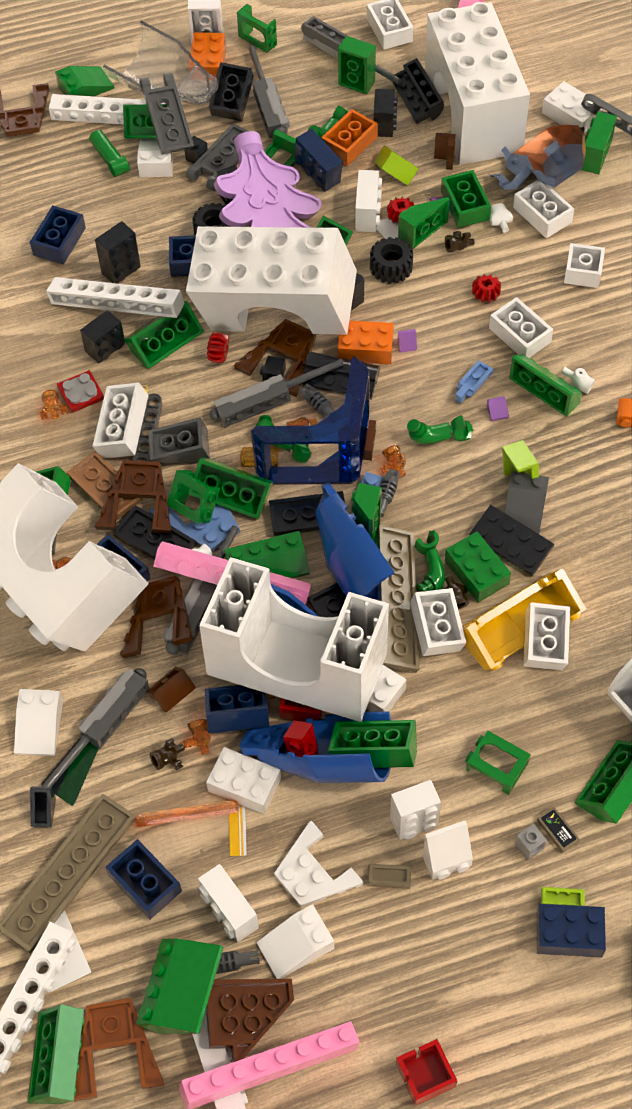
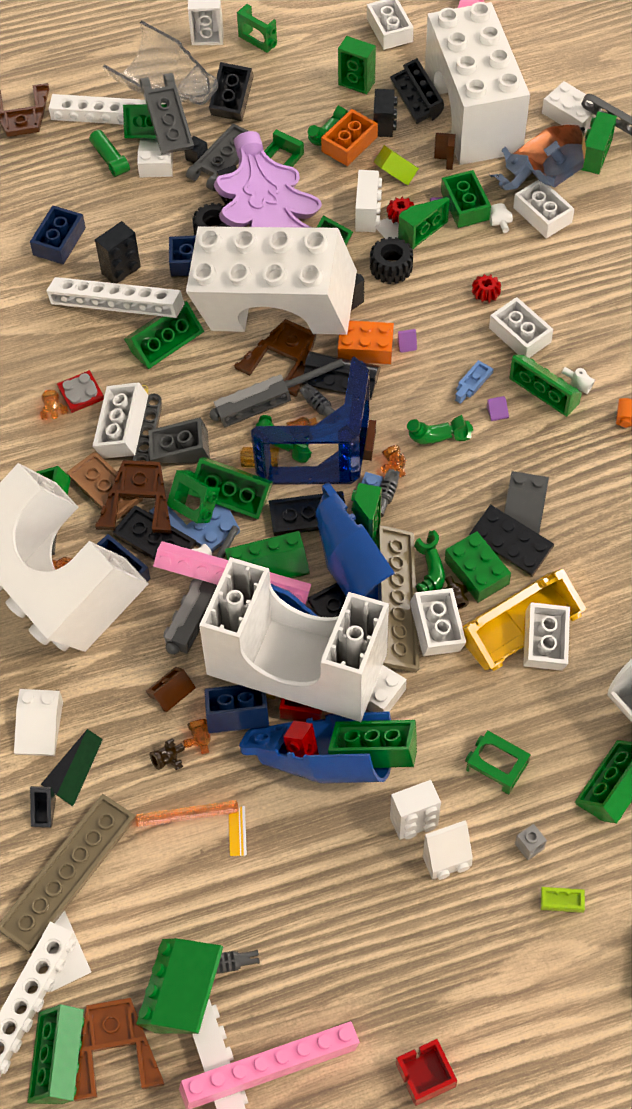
(83, 81): green slope -> none
(102, 336): black brick -> none
(106, 716): piece -> none
(143, 879): dark blue brick -> none
(154, 601): reddish brown wing -> none
(209, 50): orange brick -> none
(217, 347): red gear -> none
(227, 904): white brick -> none
(244, 780): white brick -> none
(244, 1011): reddish brown wing -> none
(267, 100): piece -> none
(273, 367): black brick -> none
(296, 942): white slope -> none
(305, 877): white wing -> none
(318, 160): dark blue brick -> none
(329, 39): dark grey piece -> none
(389, 876): dark tan tile -> none
(457, 241): dark brown piece -> none
(519, 459): lime panel -> none
(558, 829): tile -> none
(571, 930): dark blue brick -> none
(584, 265): white brick -> none

